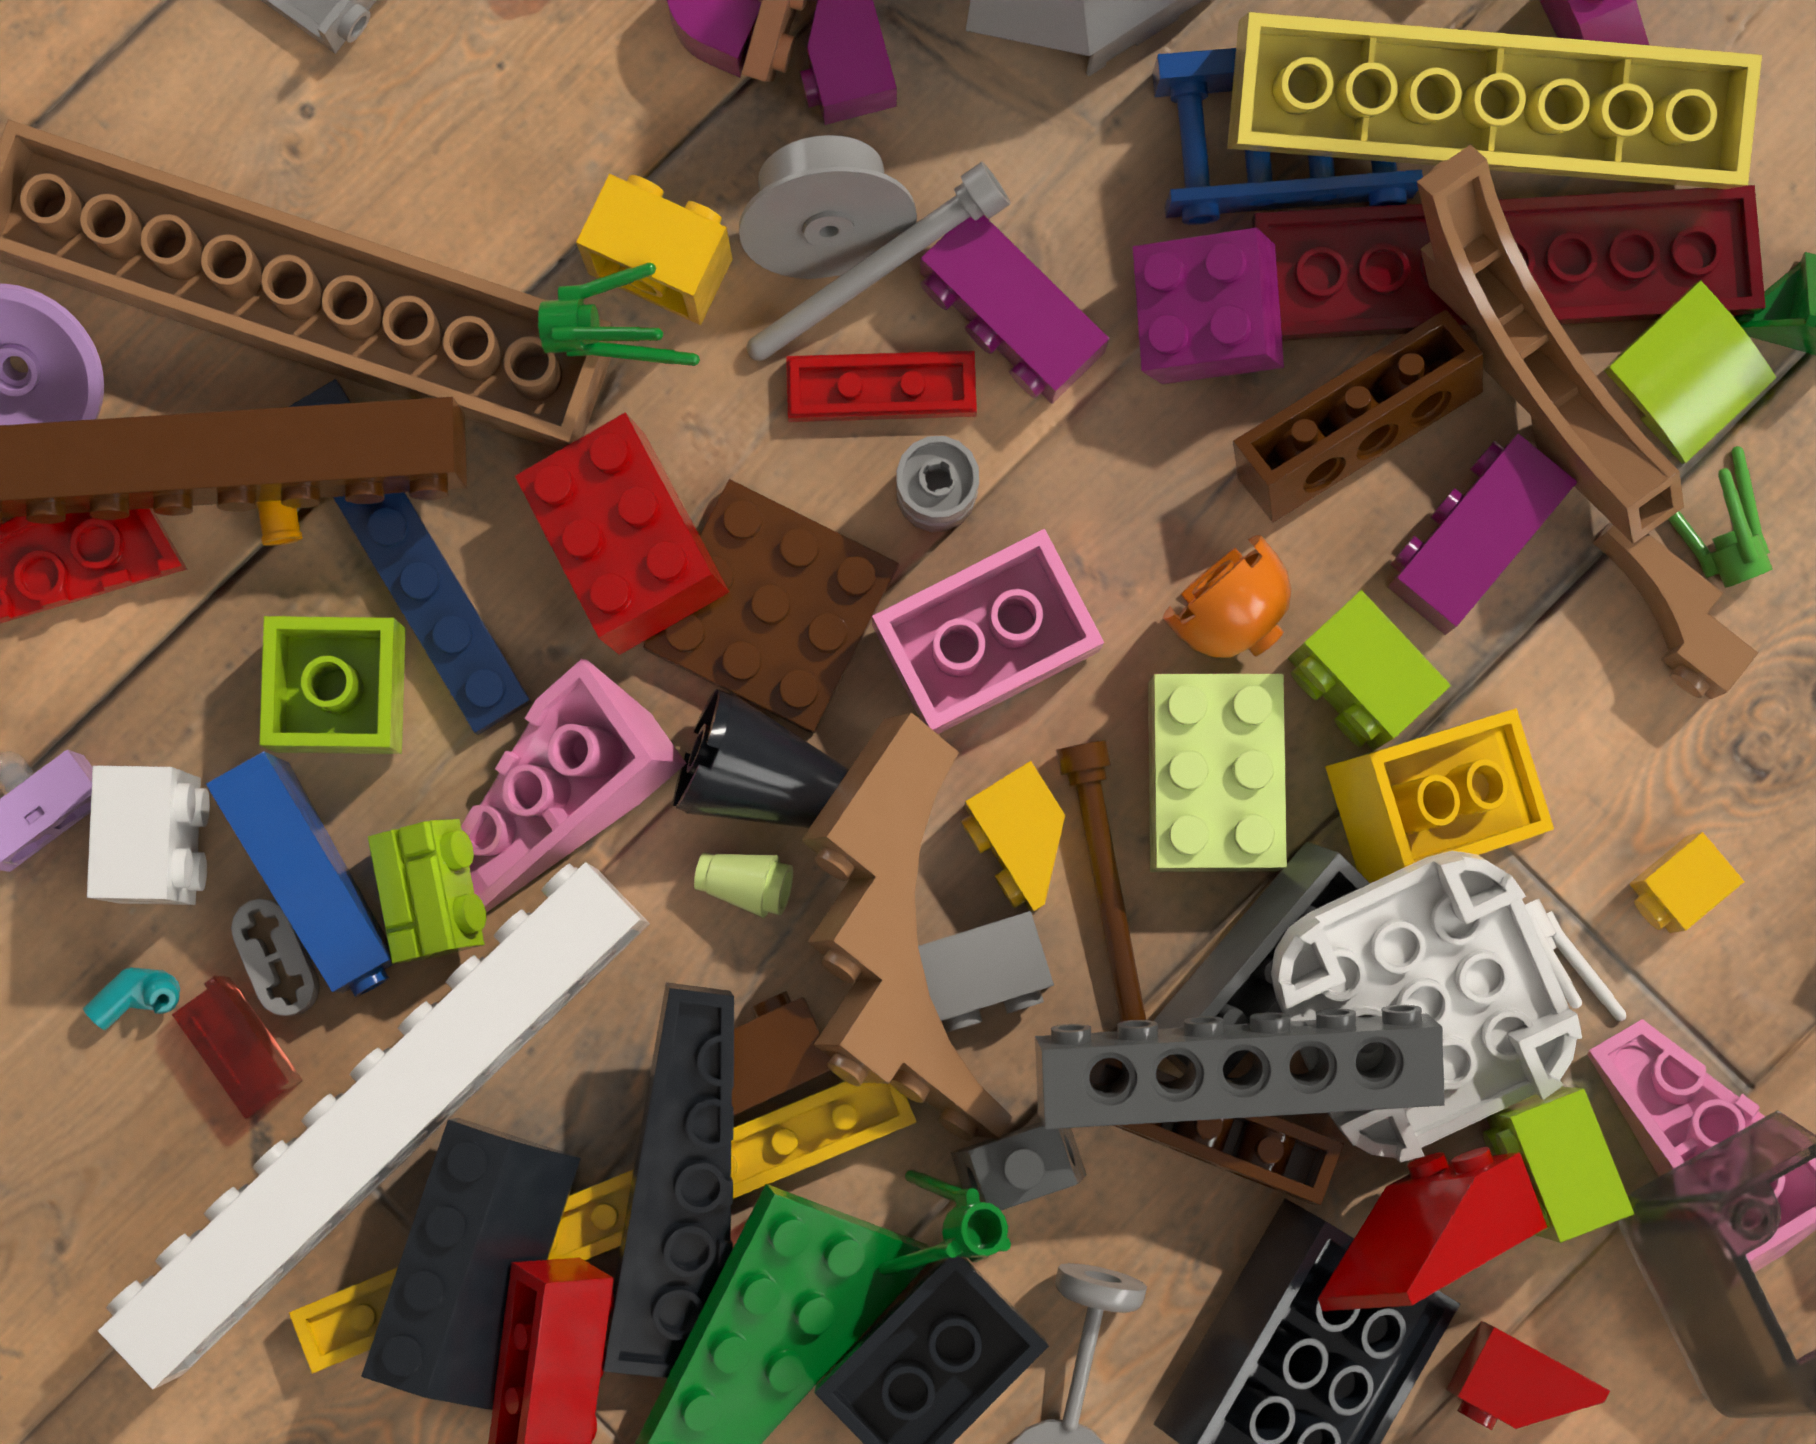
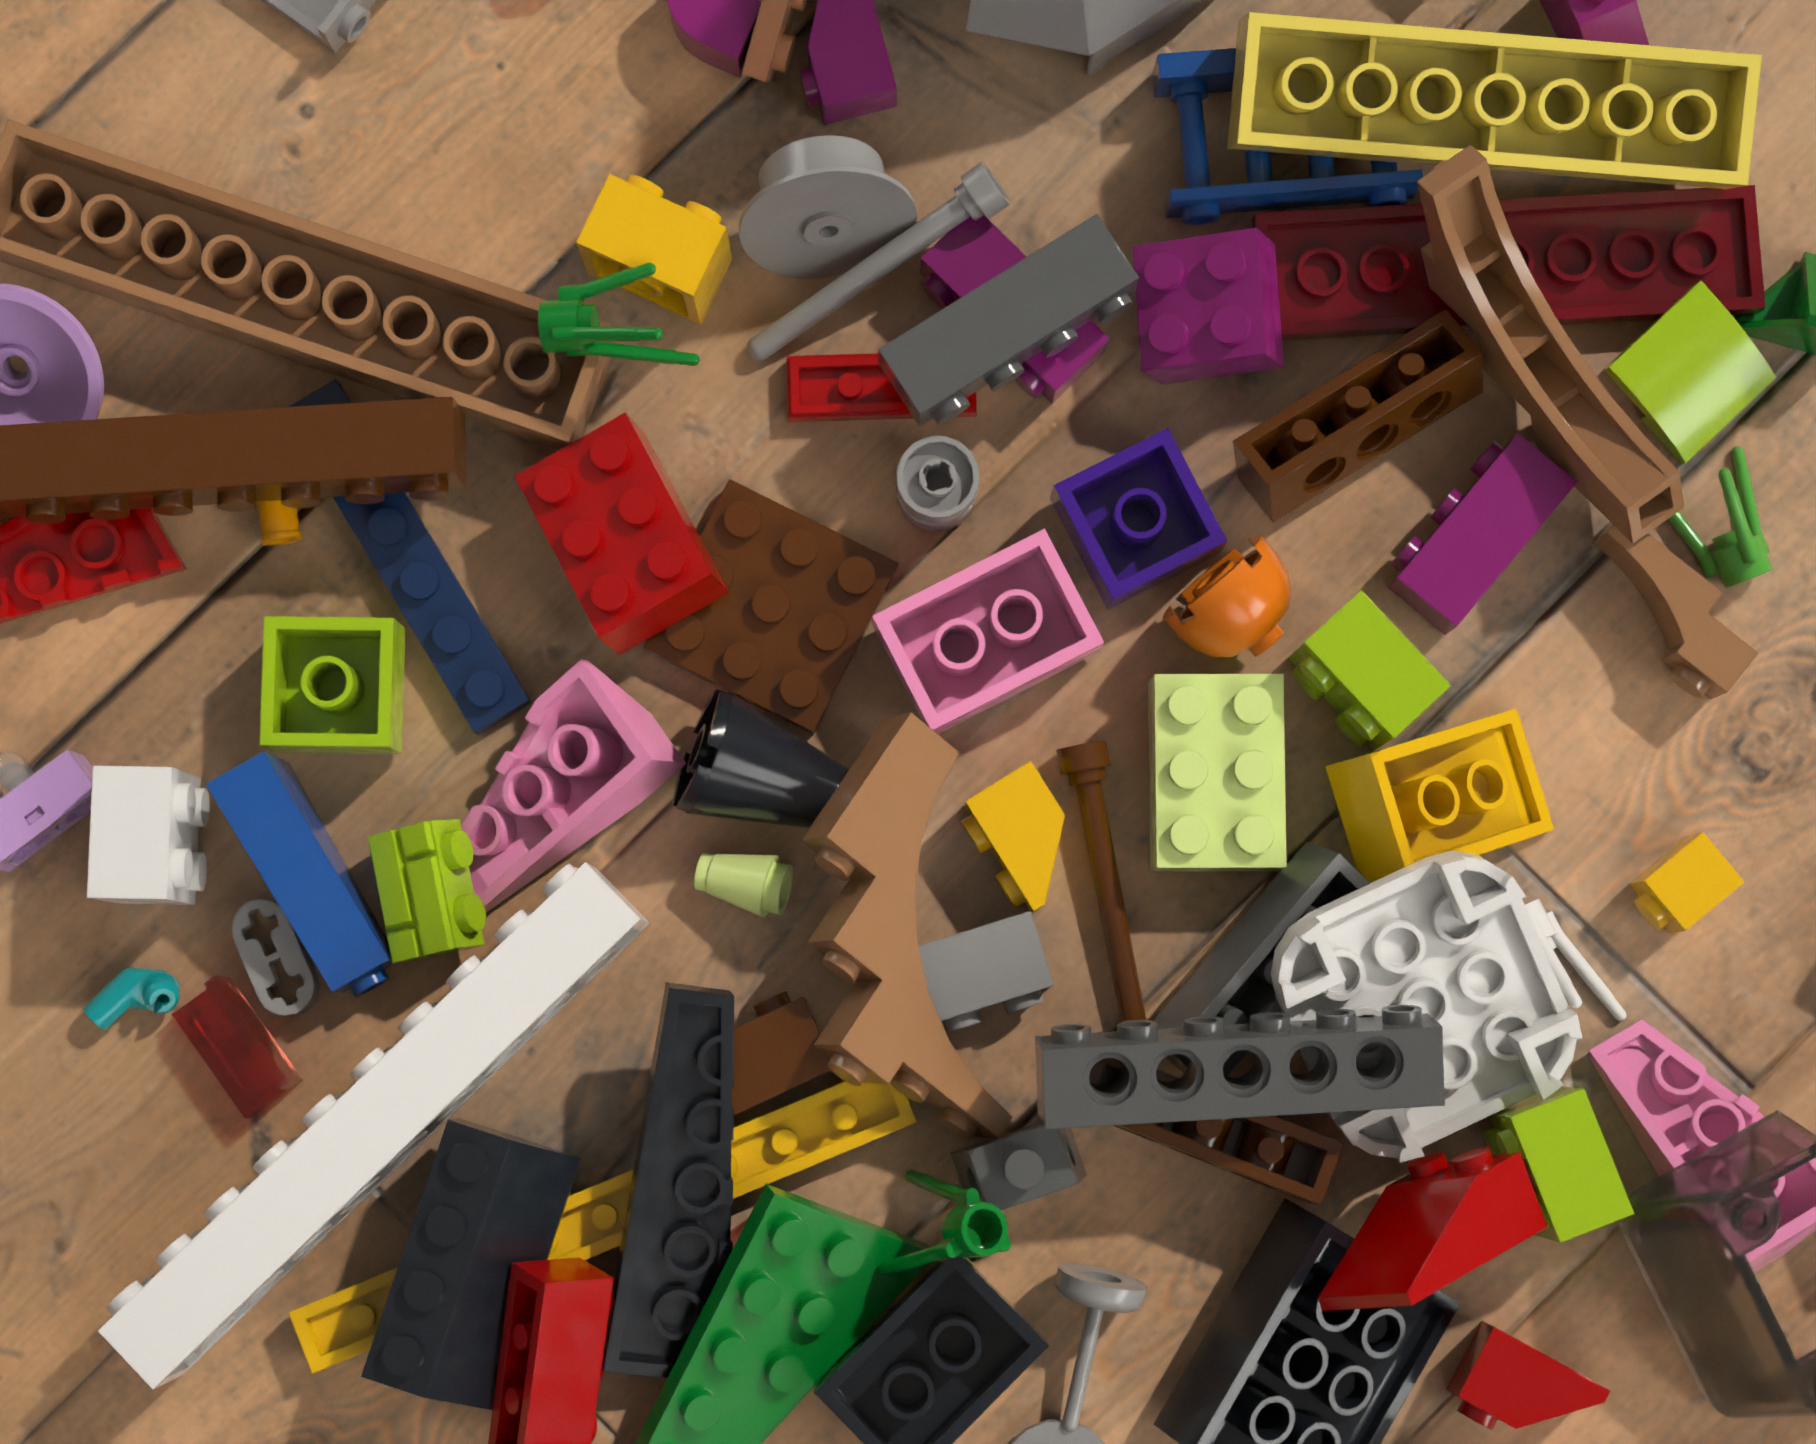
(1009, 321): none -> dark grey brick
(1137, 518): none -> dark purple brick

